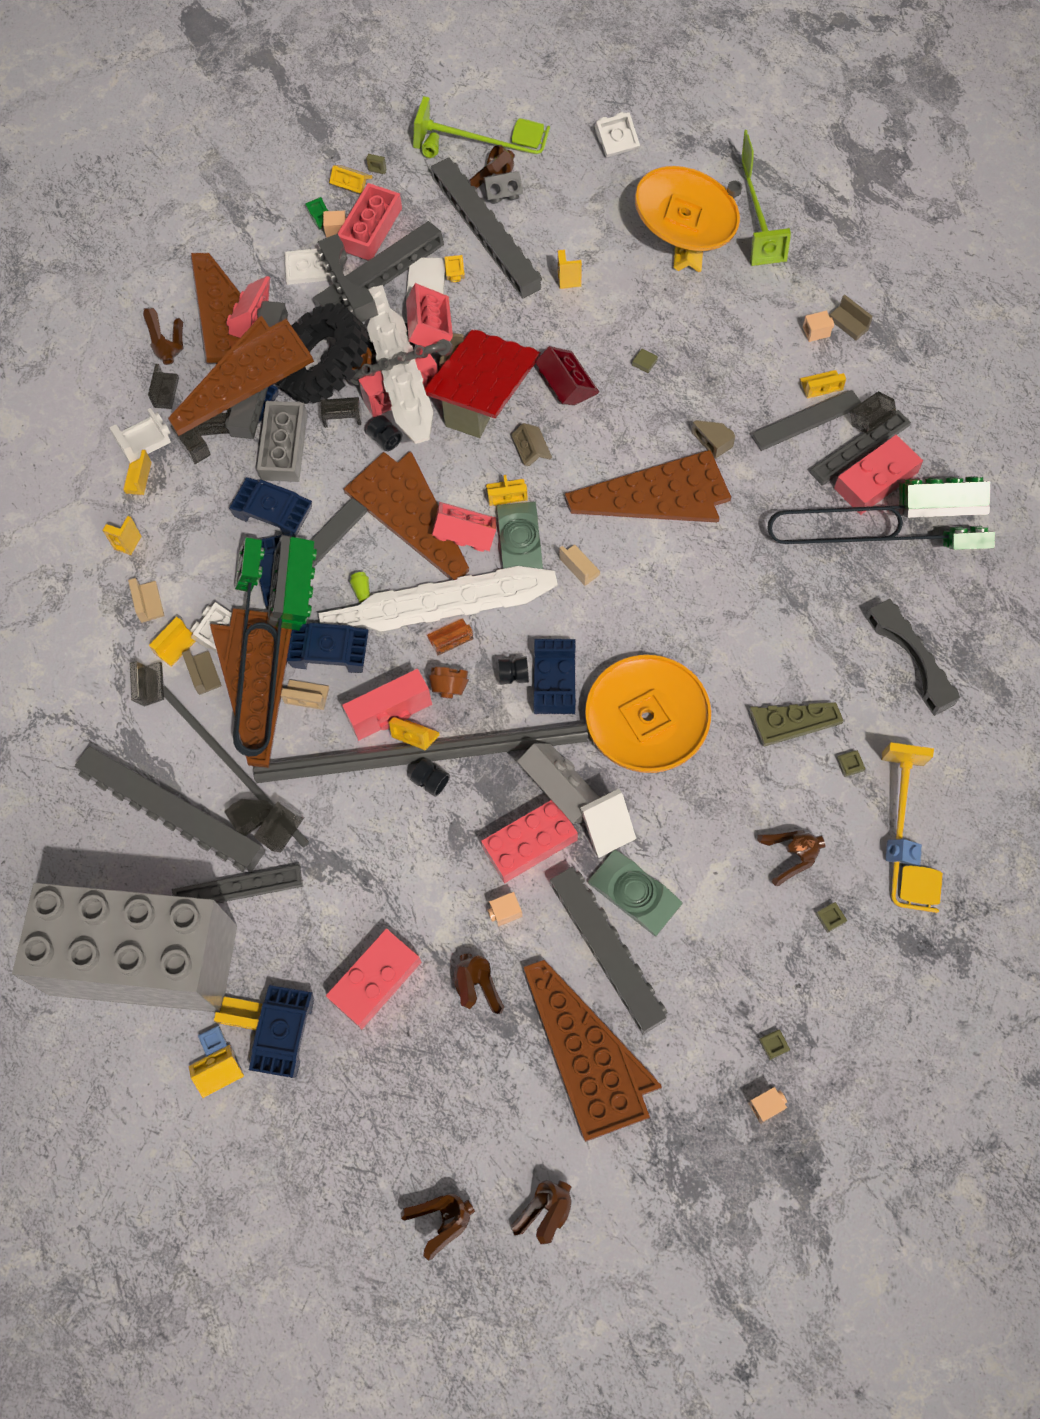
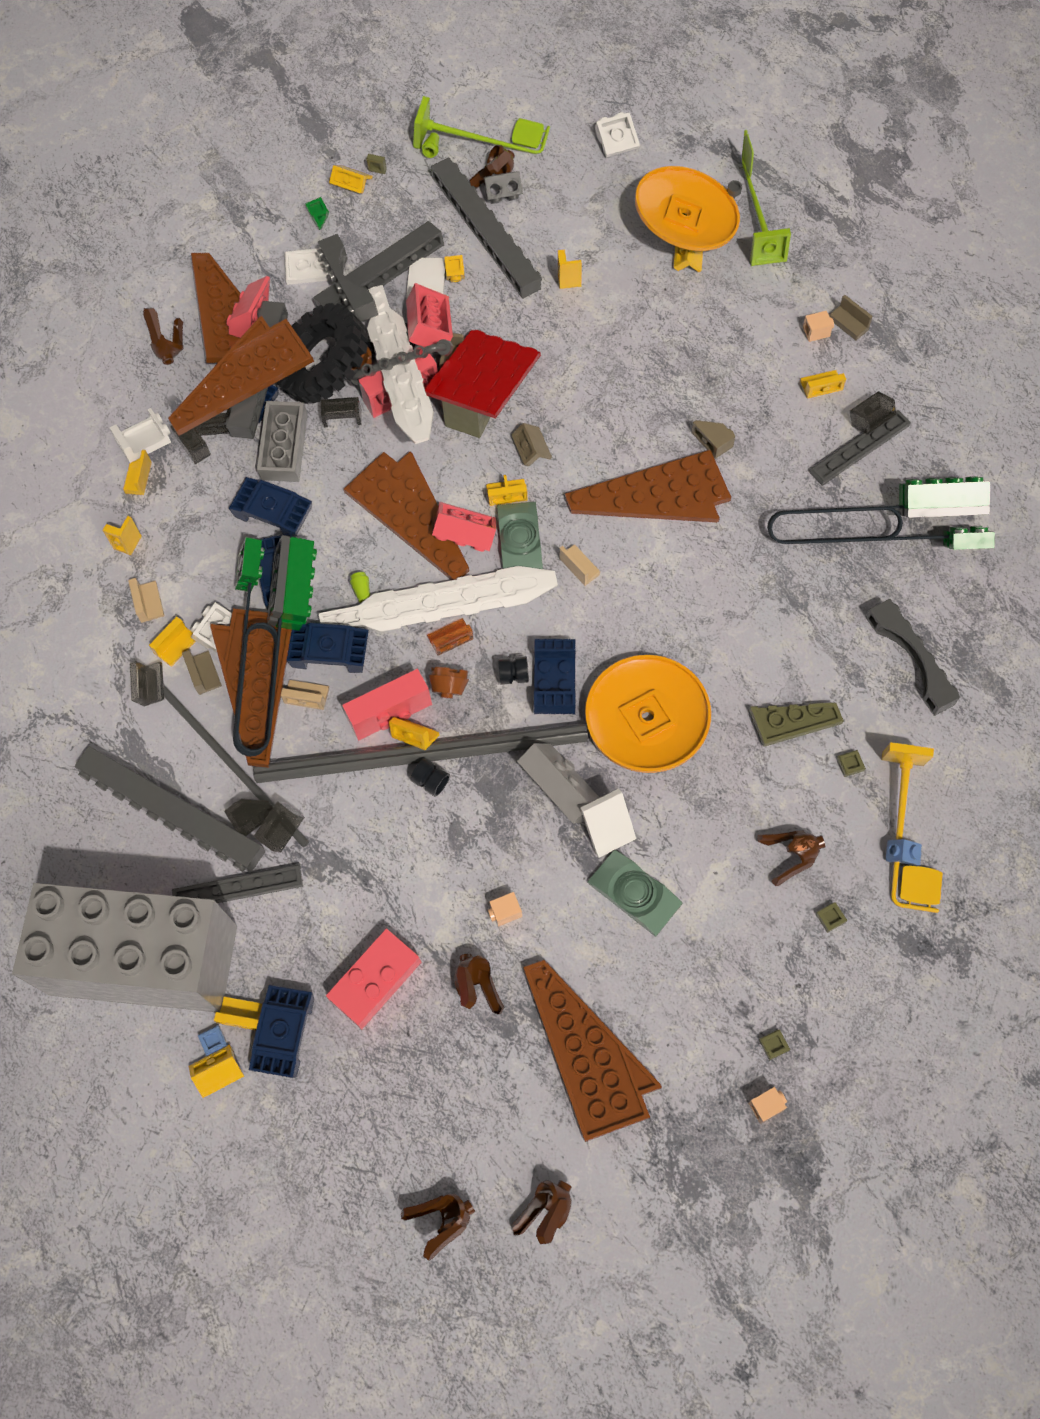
(162, 388): clear smoke panel -> none
(333, 222): light nougat brick -> none
(337, 528): dark grey tile -> none
(370, 221): coral brick -> none
(384, 433): black wheel -> none
(529, 840): coral brick -> none
(566, 376): dark red slope -> none
(608, 951): dark grey brick -> none
(645, 360): olive tile -> none
(805, 420): dark grey tile -> none
(878, 474): coral brick -> none

